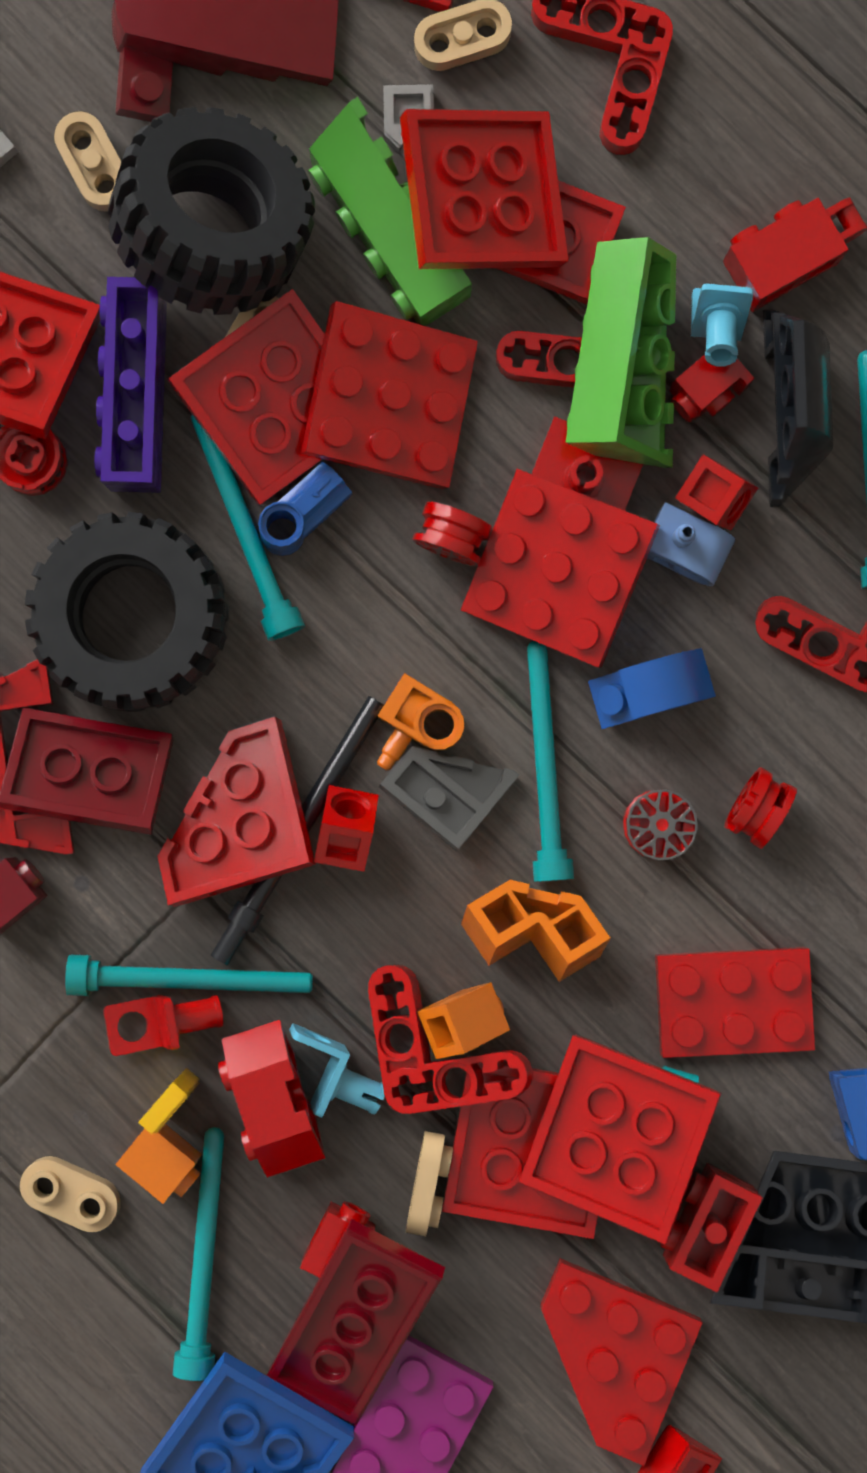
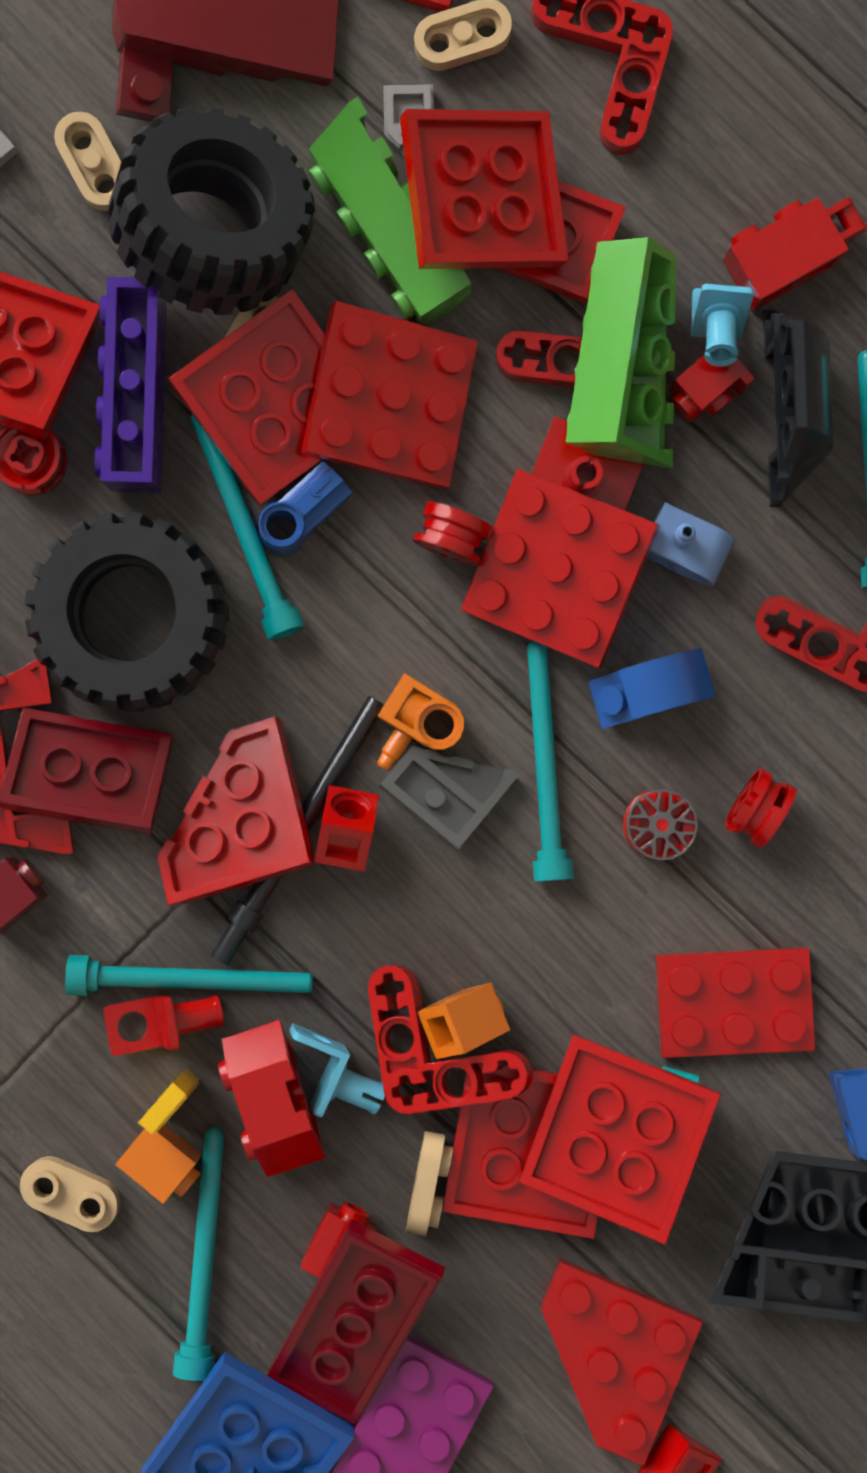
(556, 924): orange brick -> none
(711, 1226): red brick -> none
(716, 492): red brick -> none

